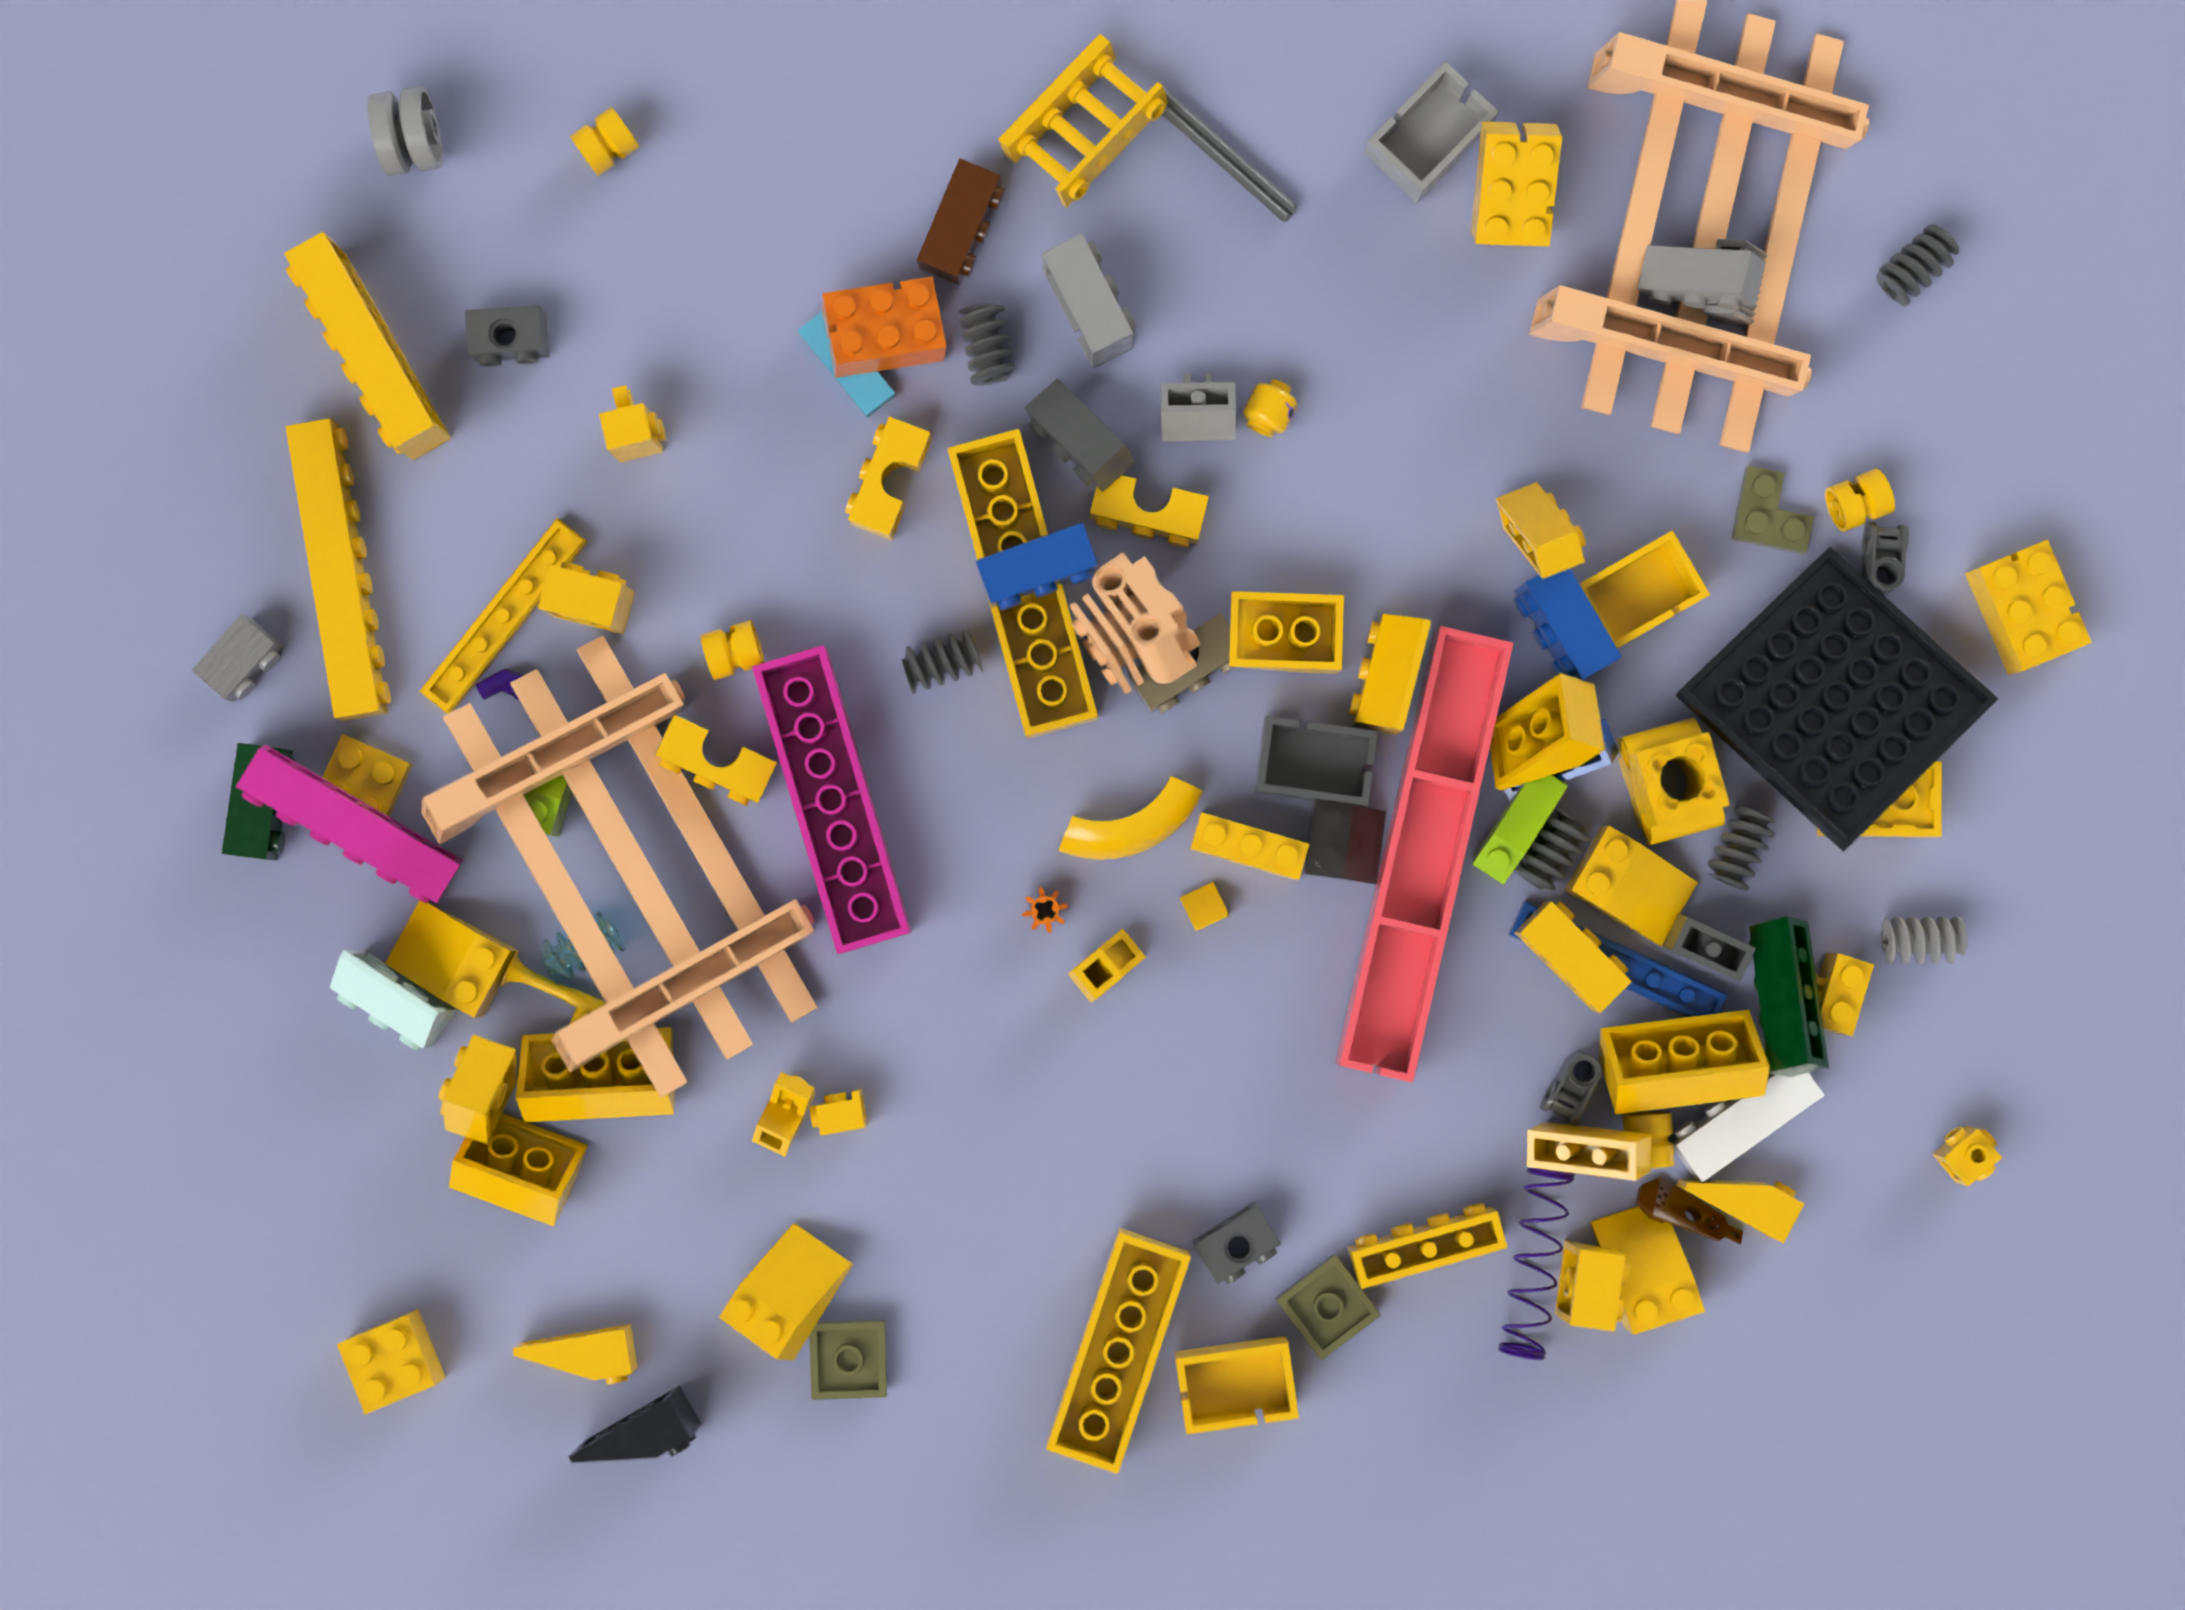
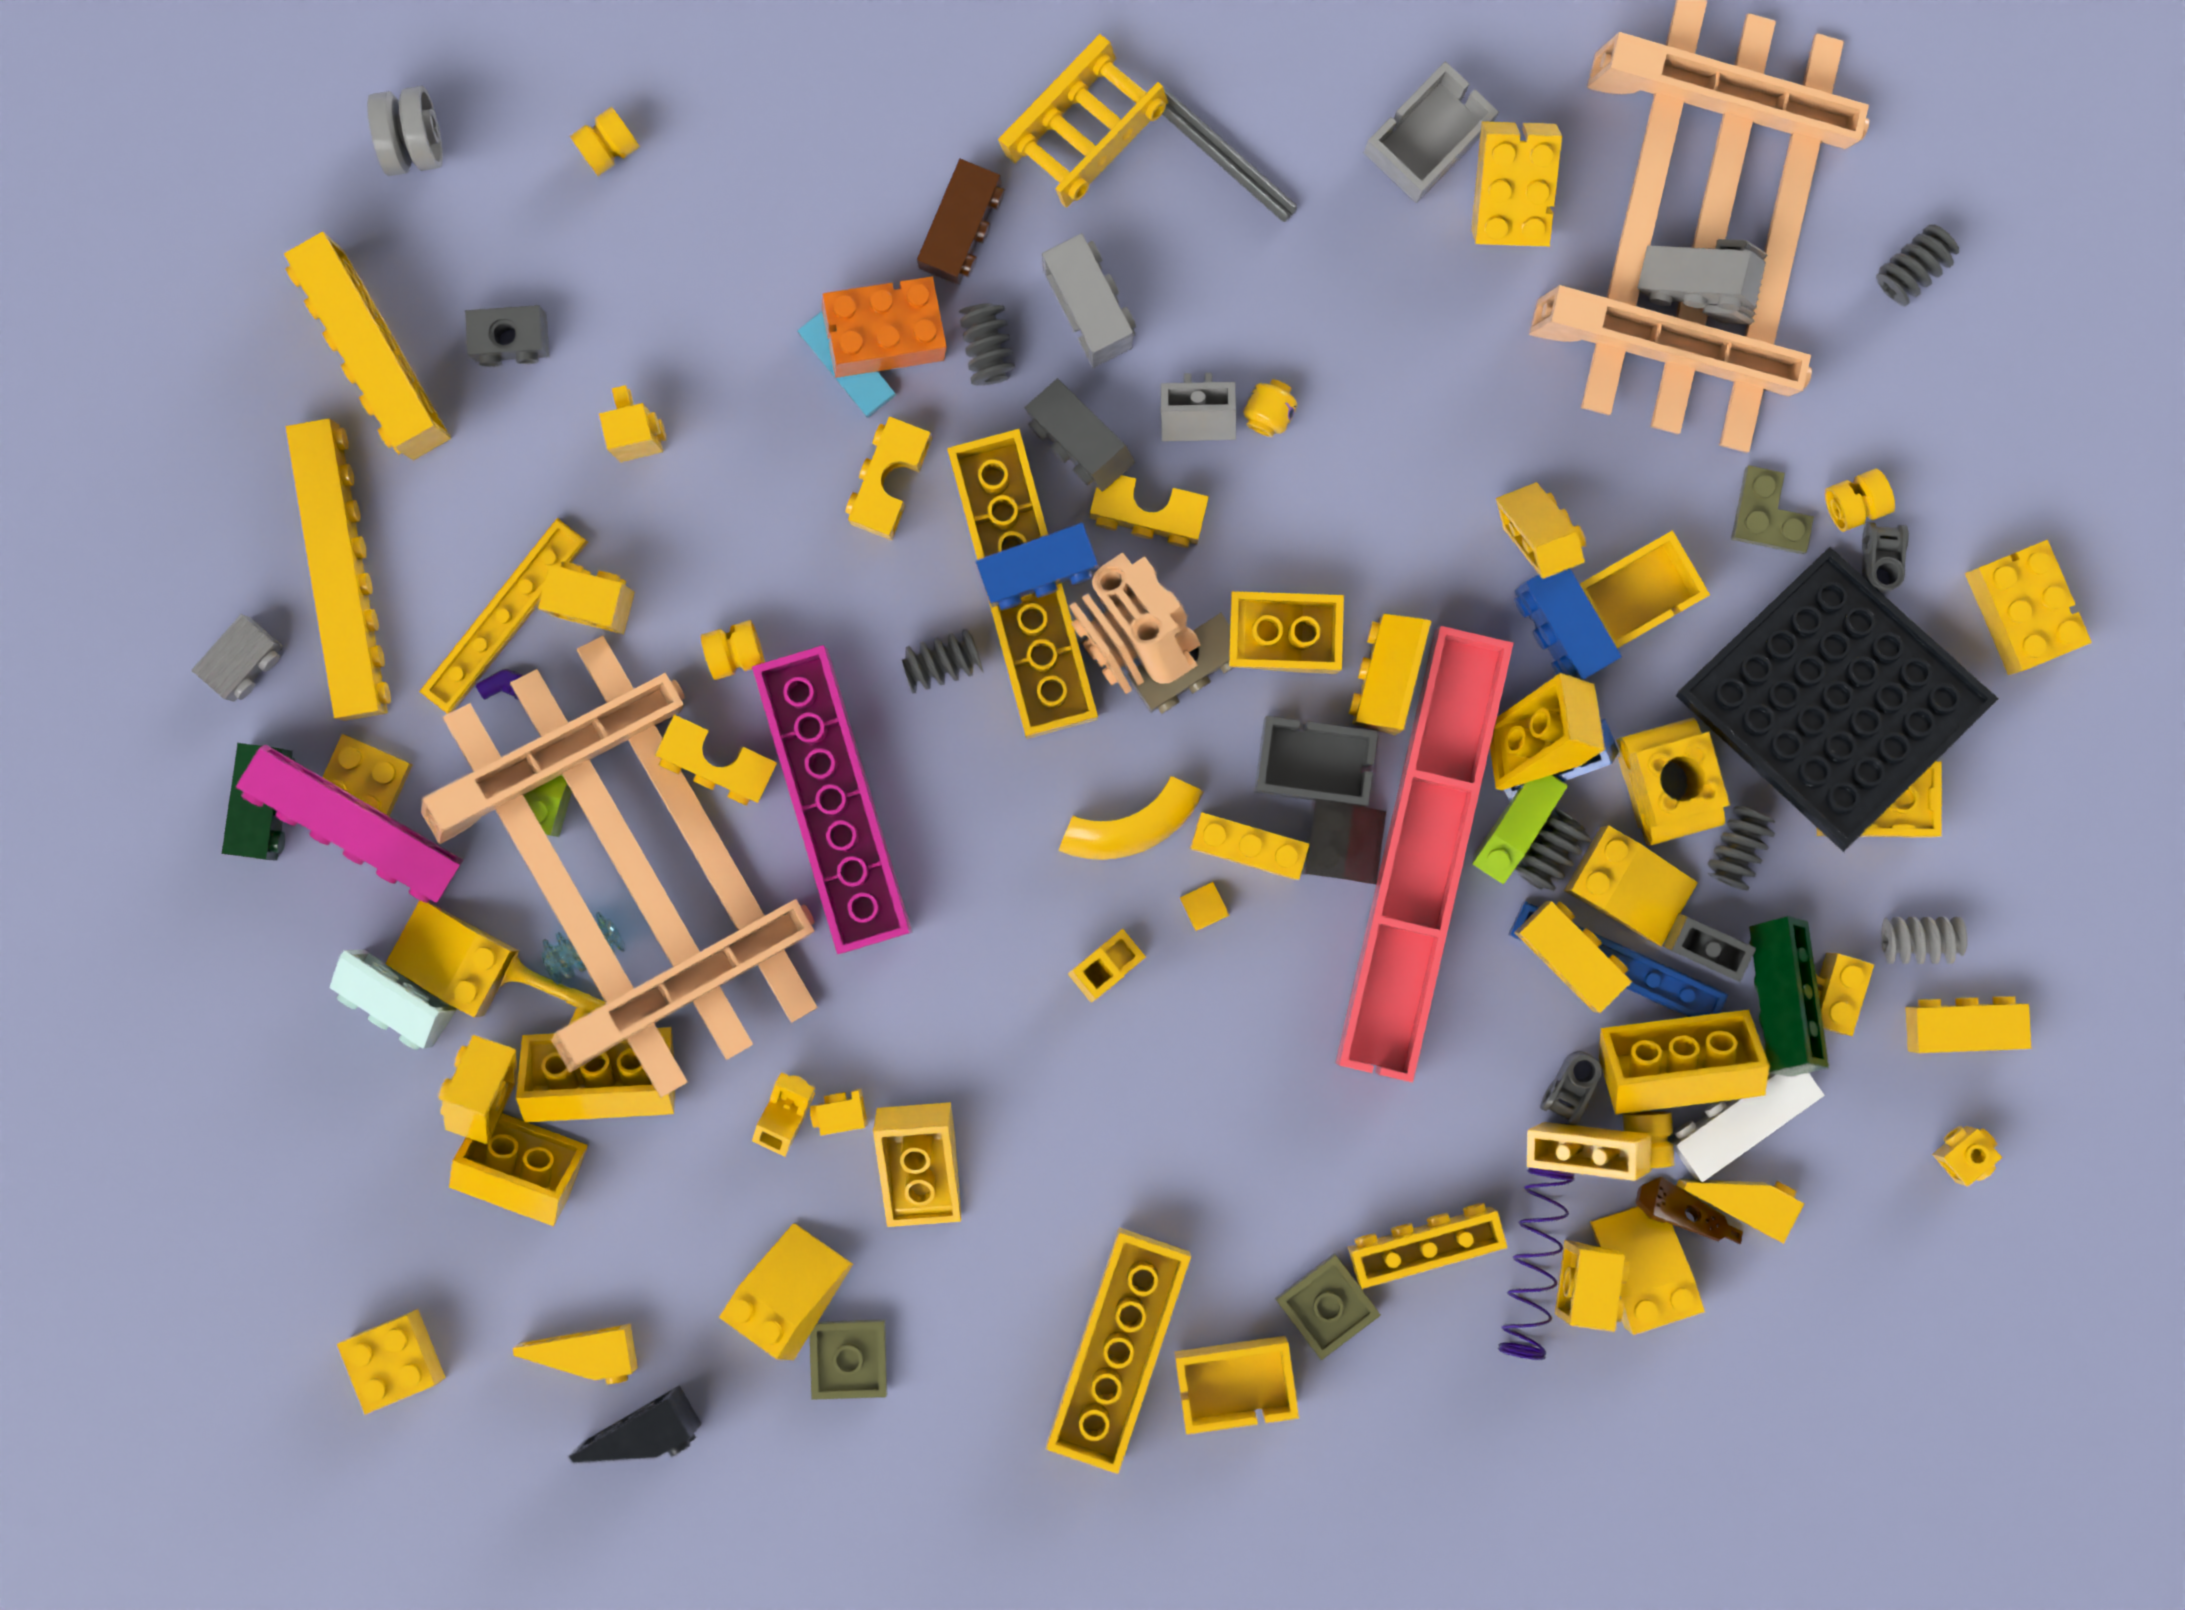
(917, 1164): none -> yellow slope
(1047, 920): orange gear -> none
(1214, 1244): dark grey brick -> none
(1968, 1025): none -> yellow brick

